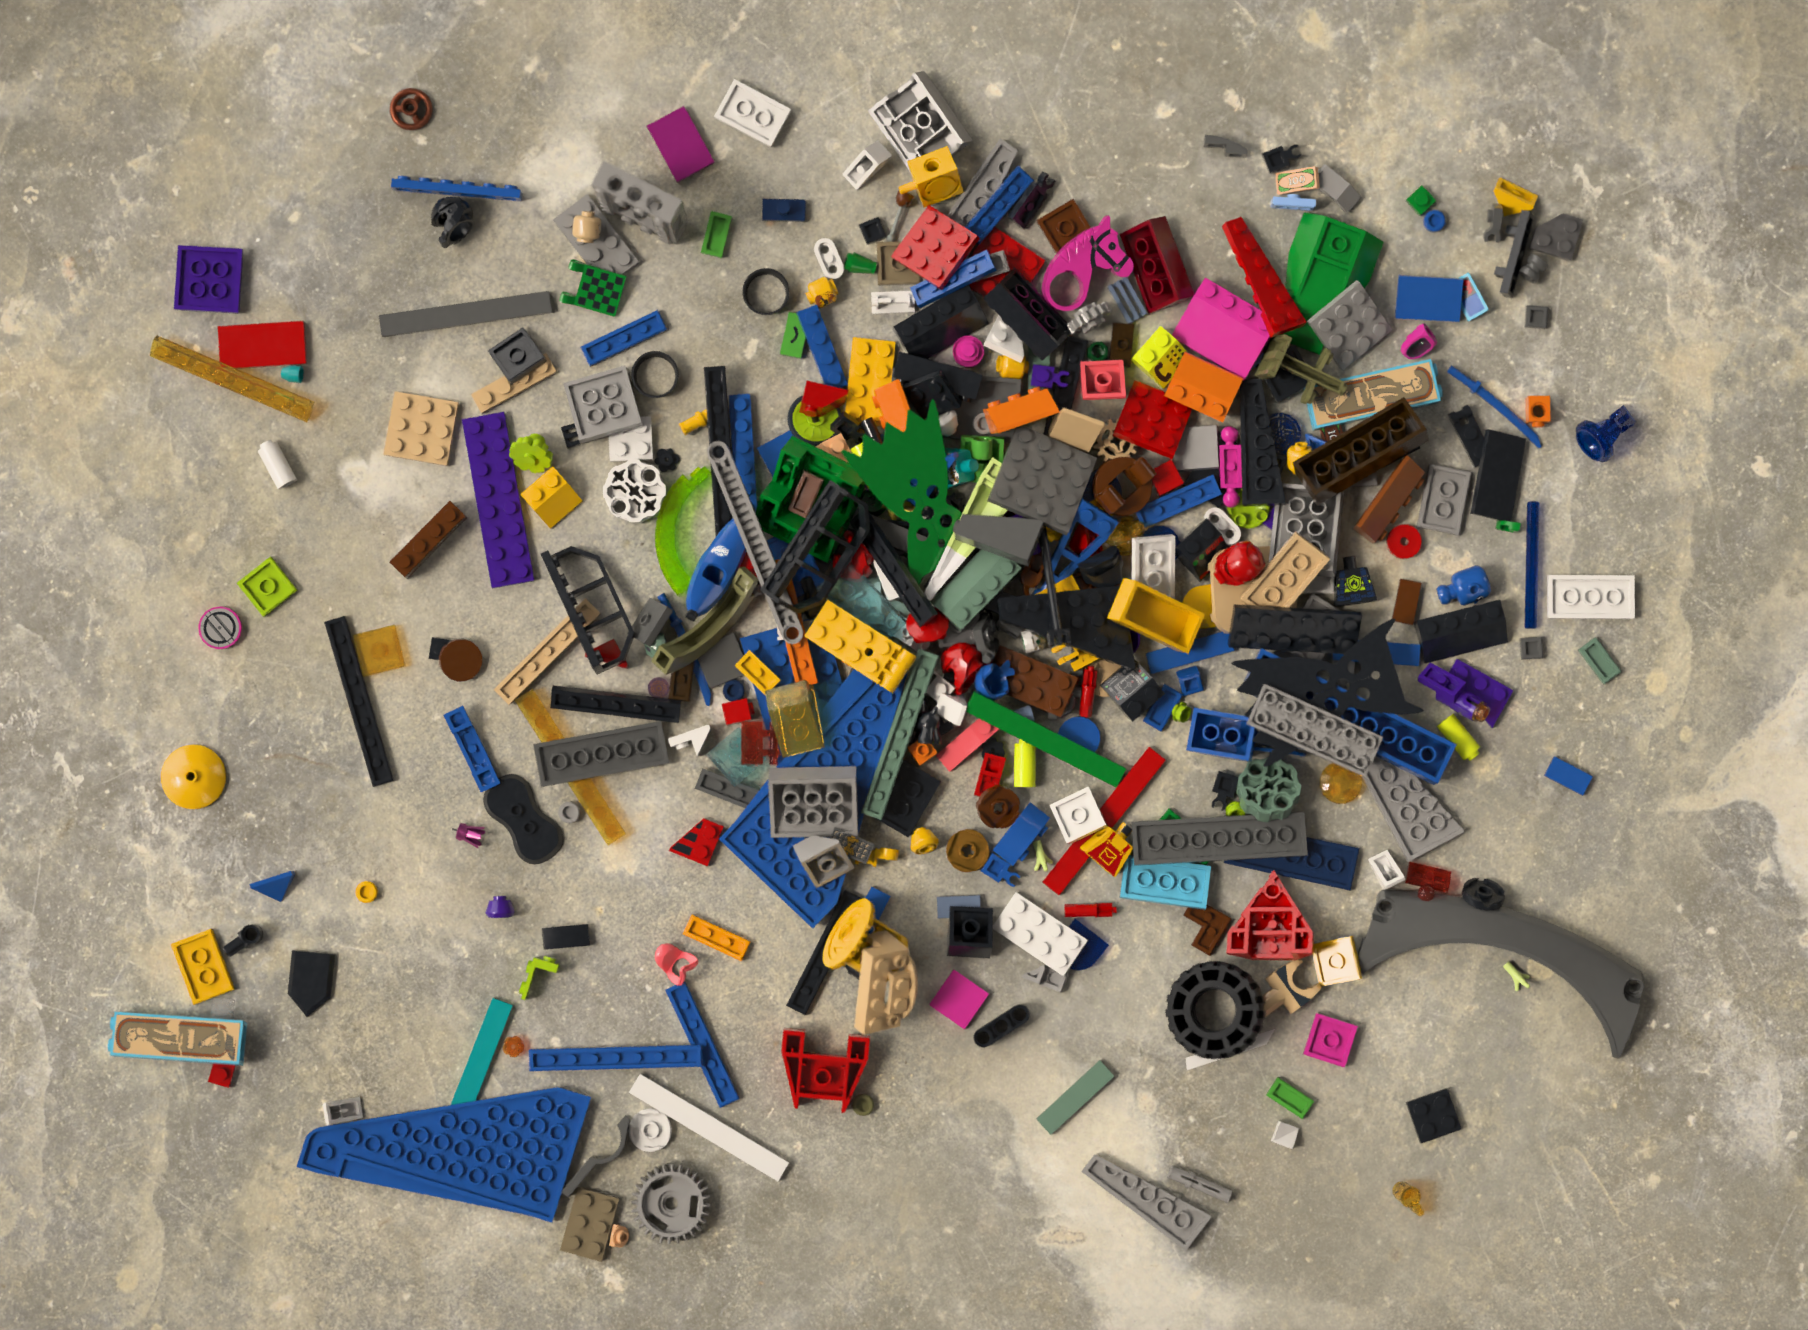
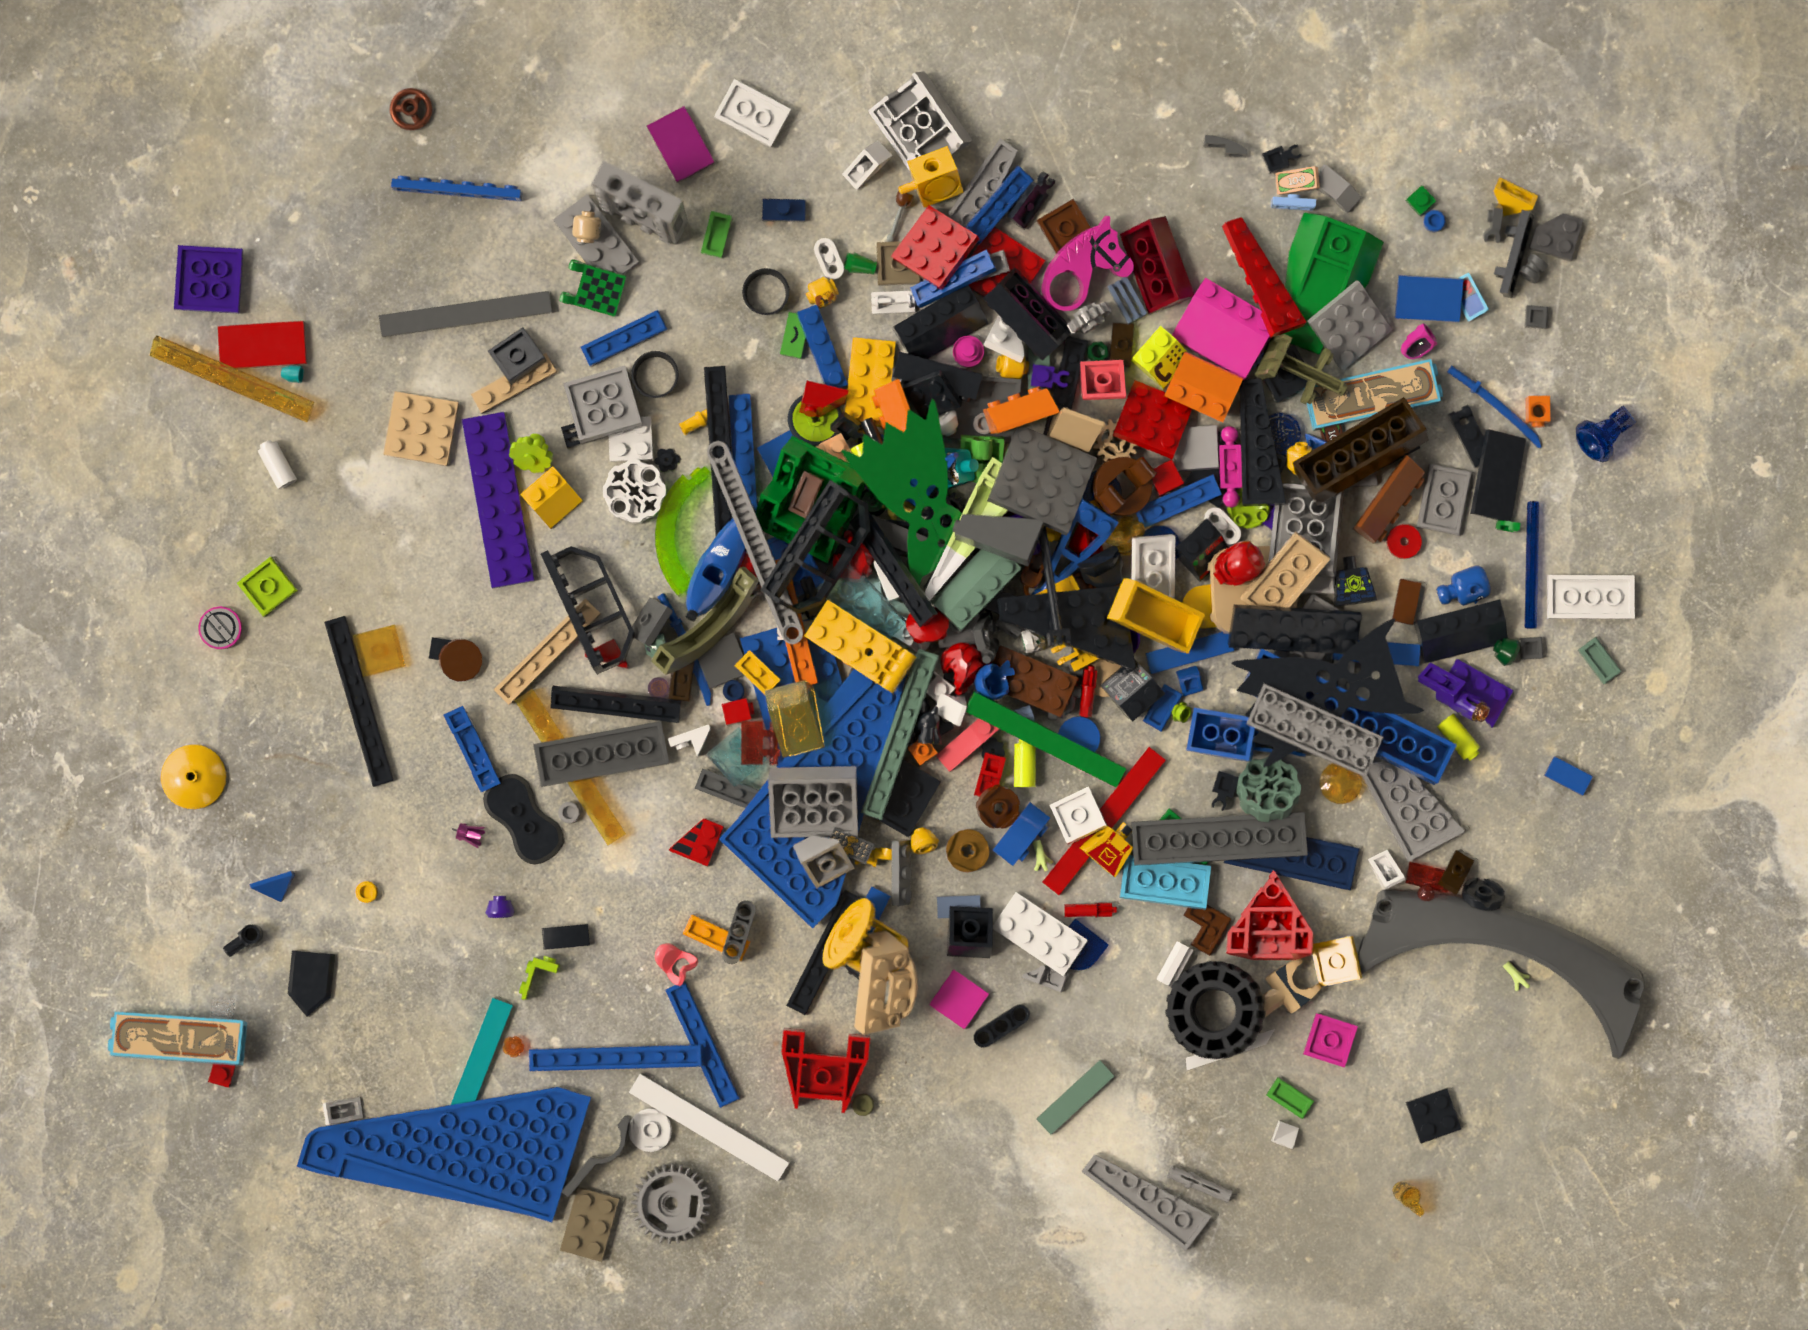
(202, 966): yellow tile -> none
(428, 540): reddish brown brick -> none
(455, 217): black helmet -> none
(619, 1236): light nougat plate -> none
(743, 923): none -> dark grey beam
(872, 230): black tile -> none
(901, 872): none -> dark grey plate
(997, 869): blue plate -> none
(1174, 964): none -> white axle
(1234, 809): lime plate -> none
(1456, 872): none -> dark brown plate
(1506, 650): none -> dark green cone

